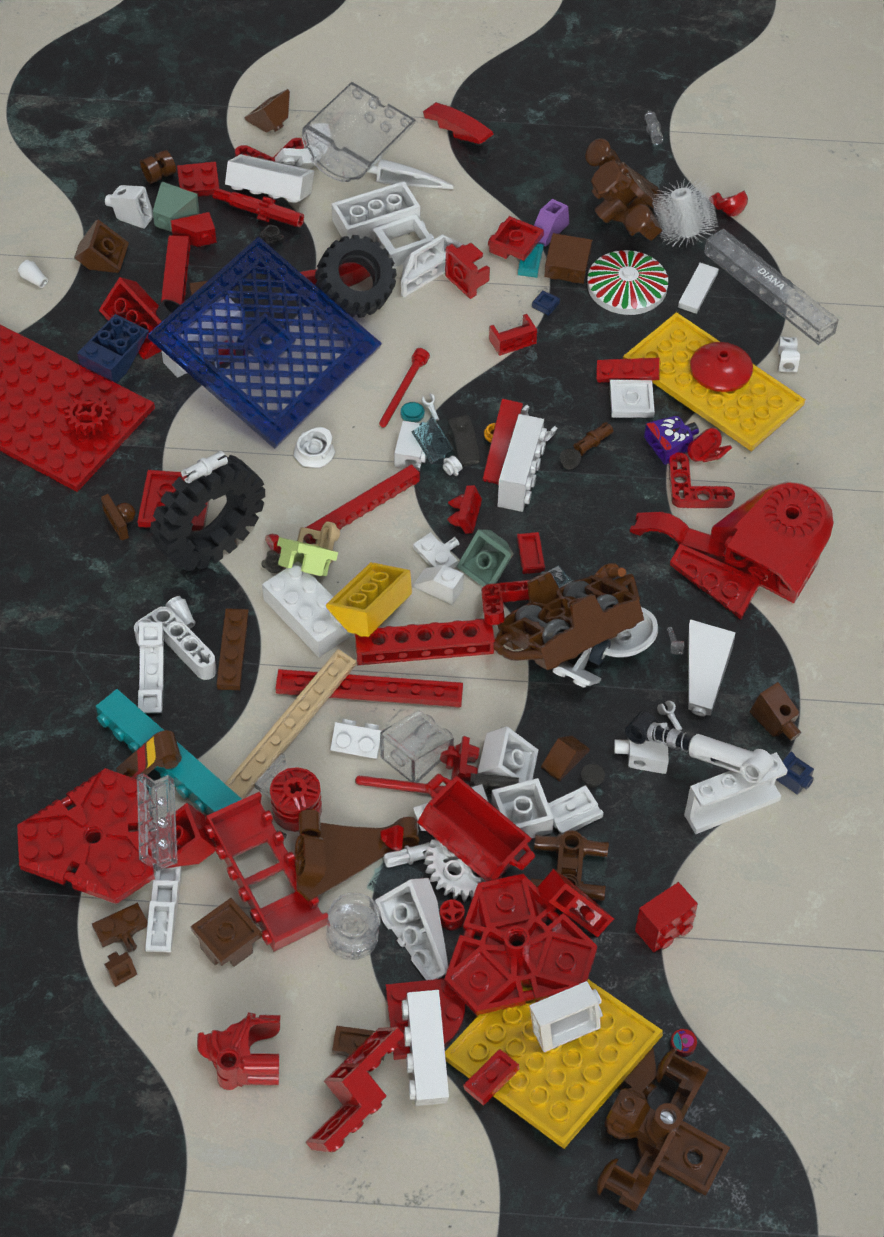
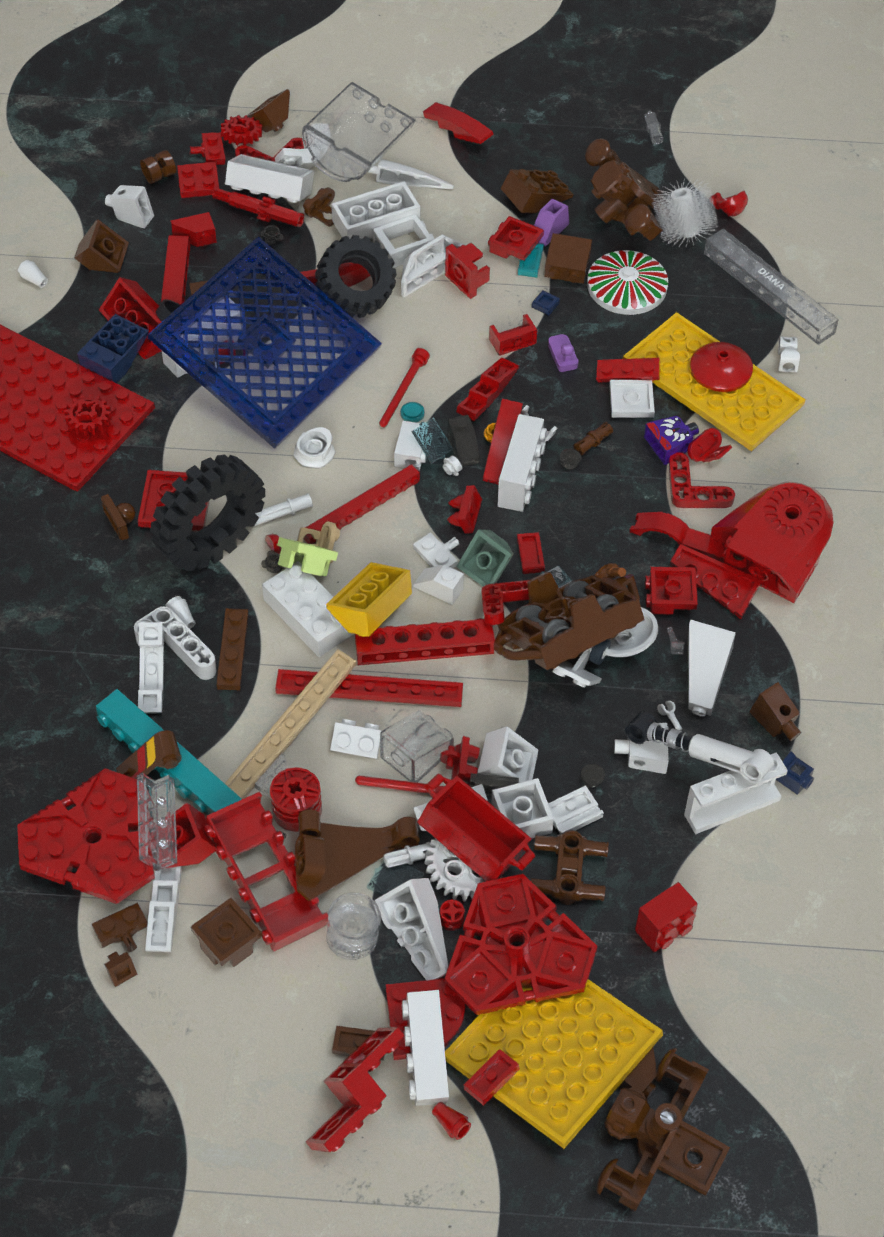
(173, 204): sand green slope -> none
(204, 467): white pin -> none
(211, 148): none -> red plate
(231, 1052): red helmet -> none
(241, 130): none -> red gear
(285, 508): none -> white axle
(319, 204): none -> reddish brown bracket
(393, 837): red tile -> none
(431, 406): white hand -> none
(452, 1121): none -> red cone
(488, 388): none -> red slope
(534, 189): none -> reddish brown slope
(563, 353): none -> medium lavender piece
(564, 756): reddish brown slope -> none
(566, 1016): white window -> none
(574, 903): red slope -> none
(671, 589): none -> red plate
(685, 1042): tile -> none
(698, 288): white tile -> none

